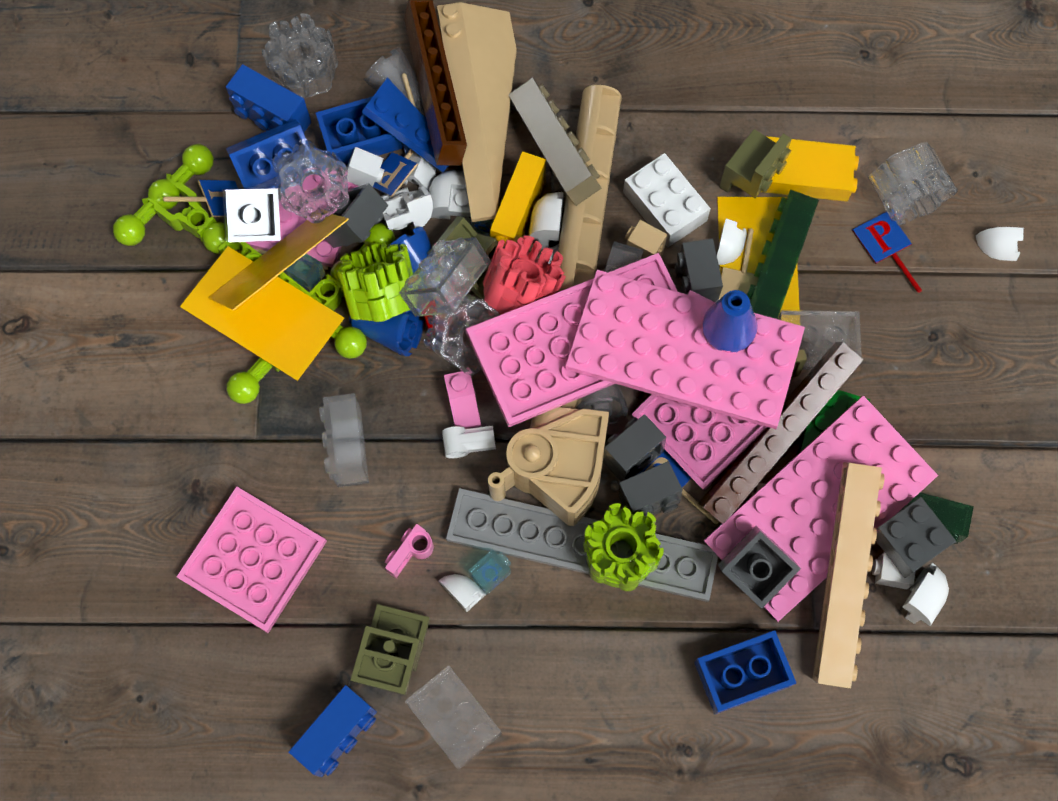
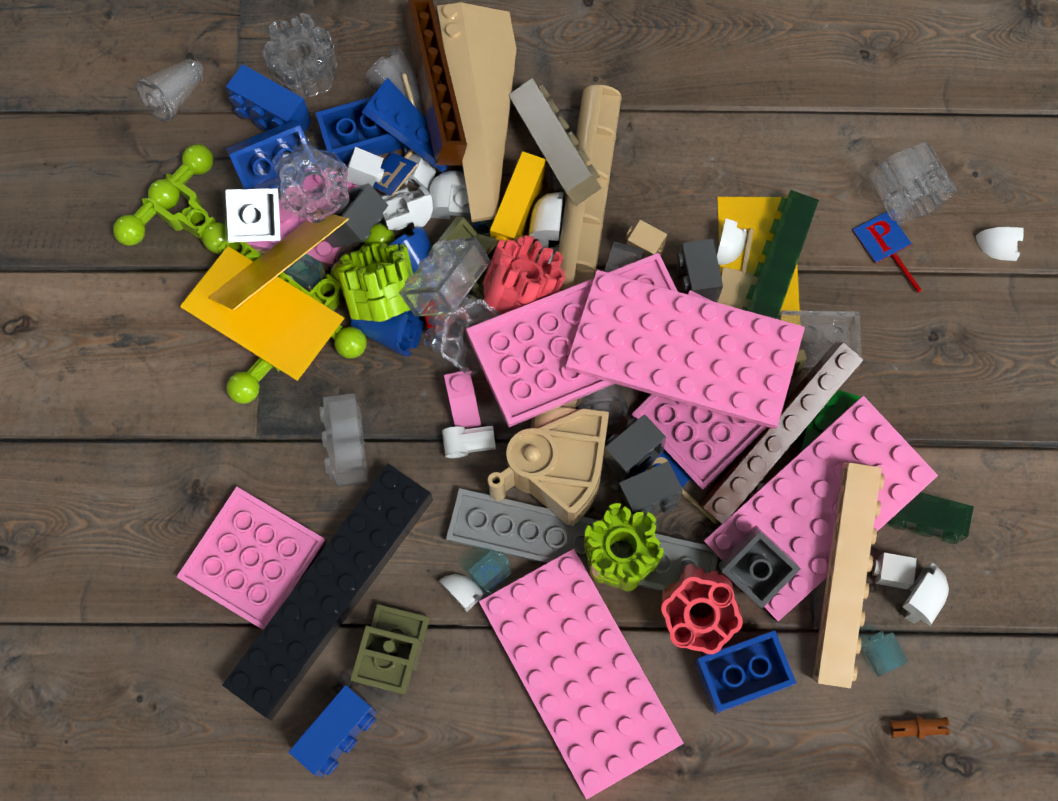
(170, 88): none -> clear cone
(212, 195): blue piece -> none
(328, 592): none -> black brick
(398, 559): bright pink plate -> none
(453, 717): clear brick -> none
(580, 673): none -> bright pink plate
(666, 199): white brick -> none
(704, 633): none -> coral piece
(730, 322): blue cone -> none
(756, 163): olive bracket -> none
(817, 170): yellow brick -> none
(884, 653): none -> clear light blue brick
(913, 537): dark grey brick -> none
(919, 727): none -> dark orange pin

